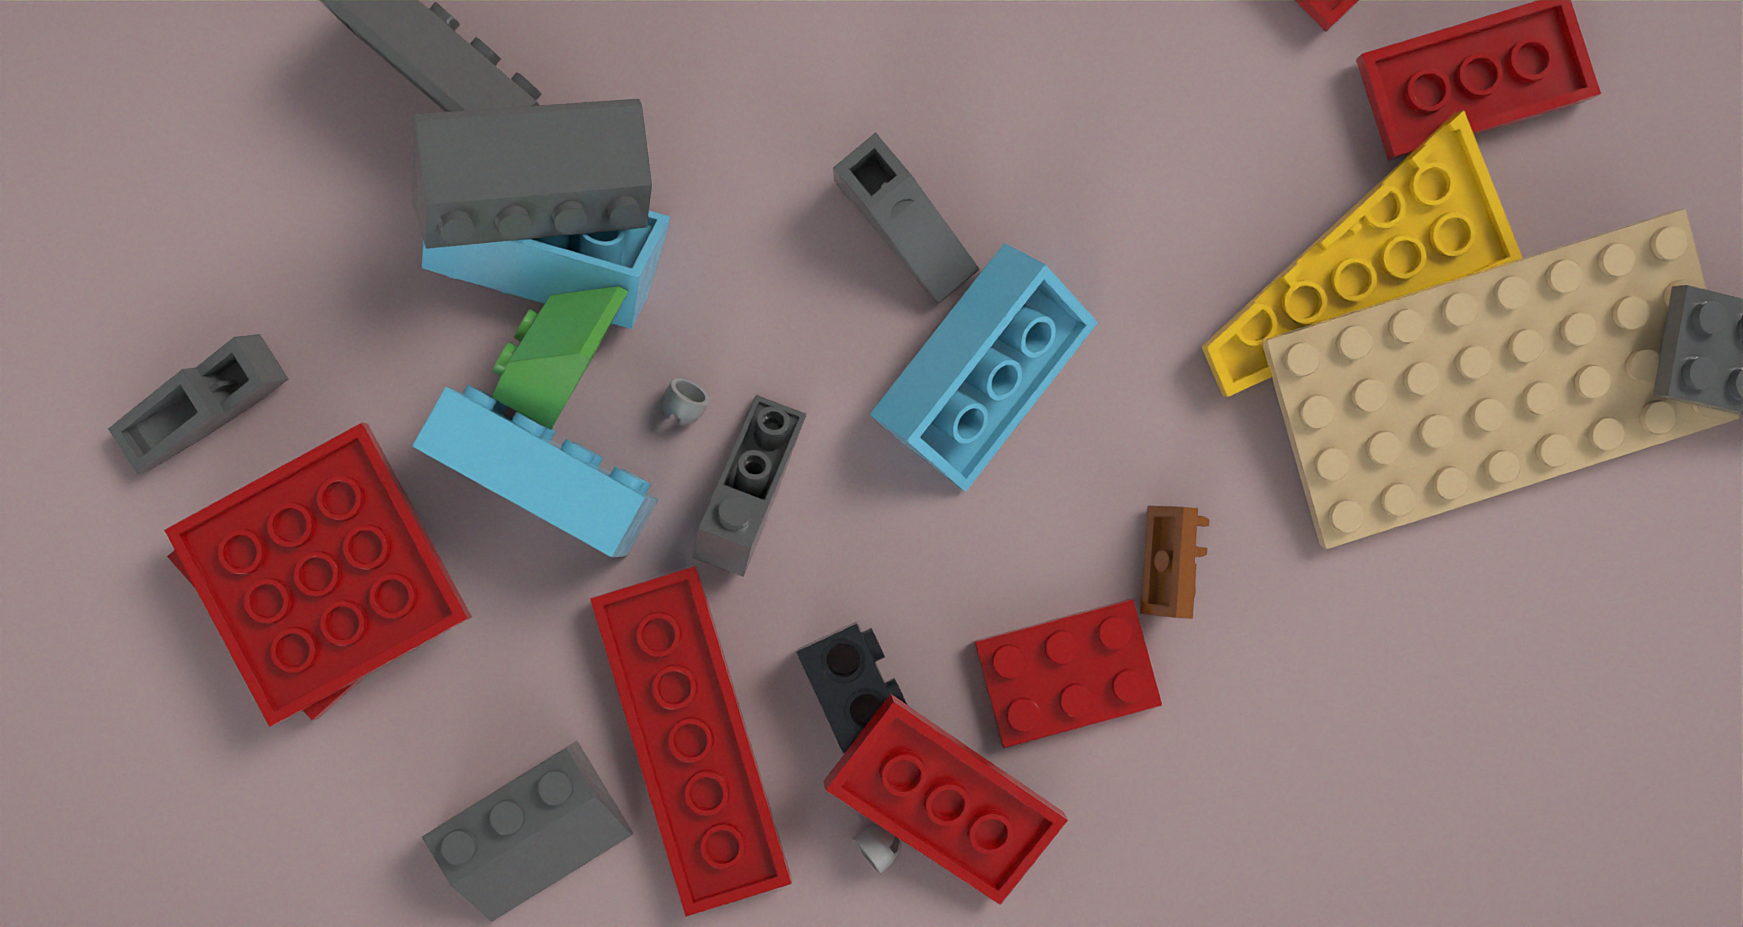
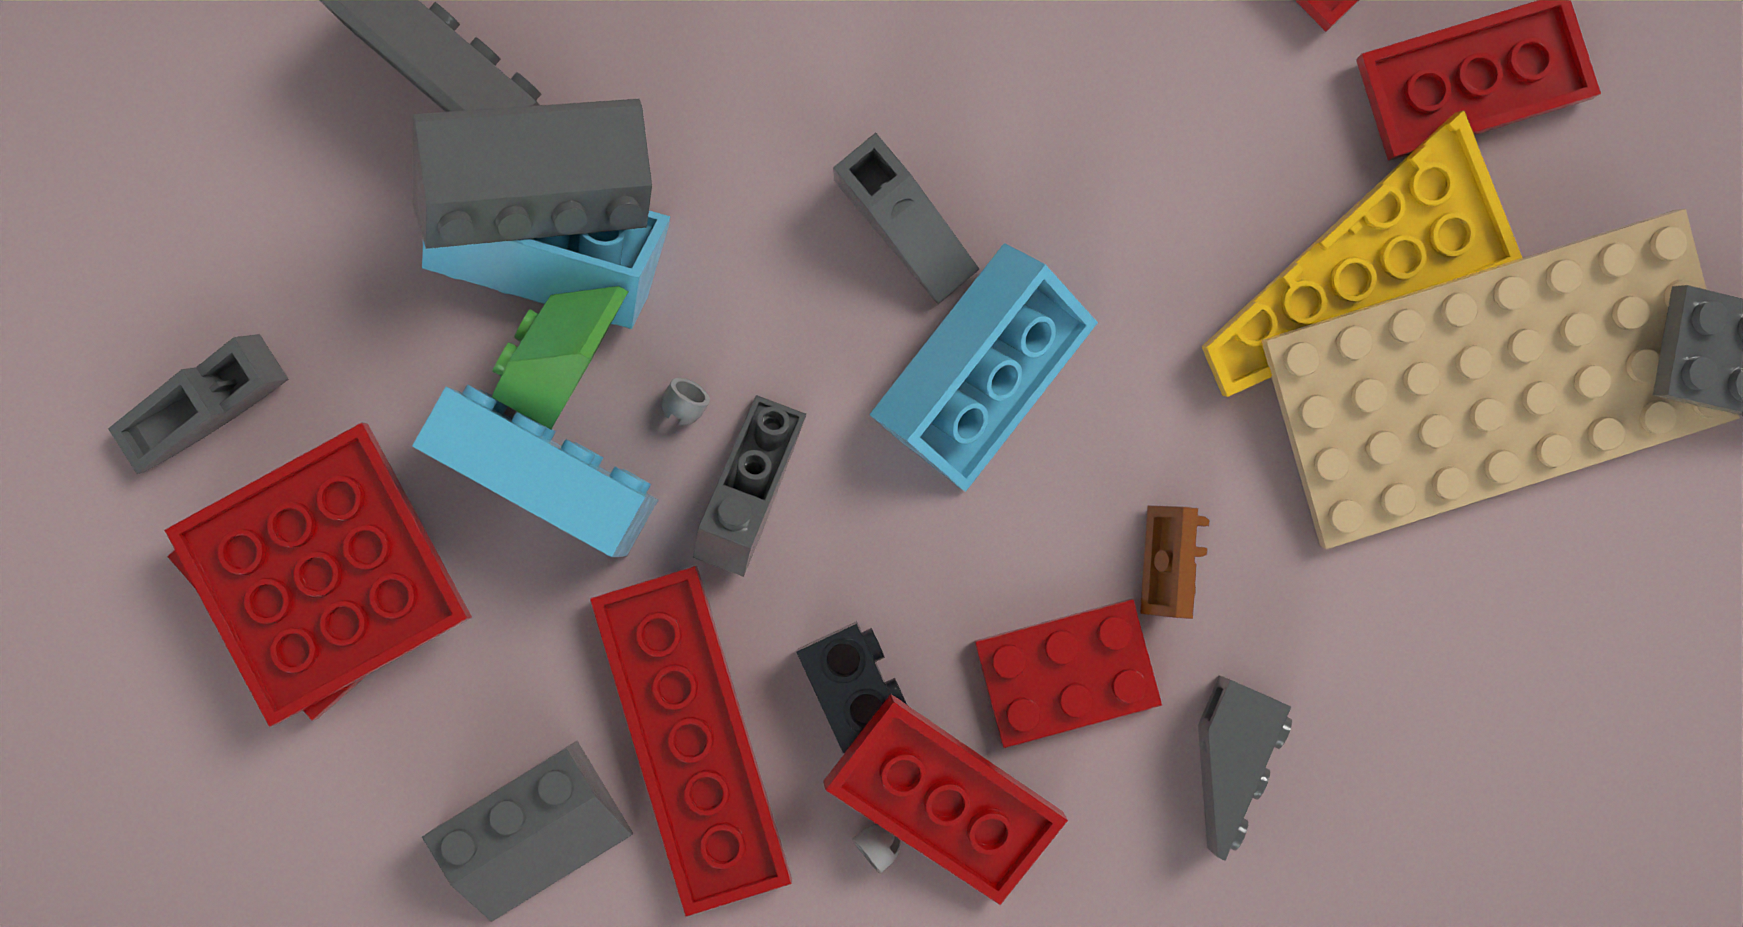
(1235, 746): none -> dark grey slope

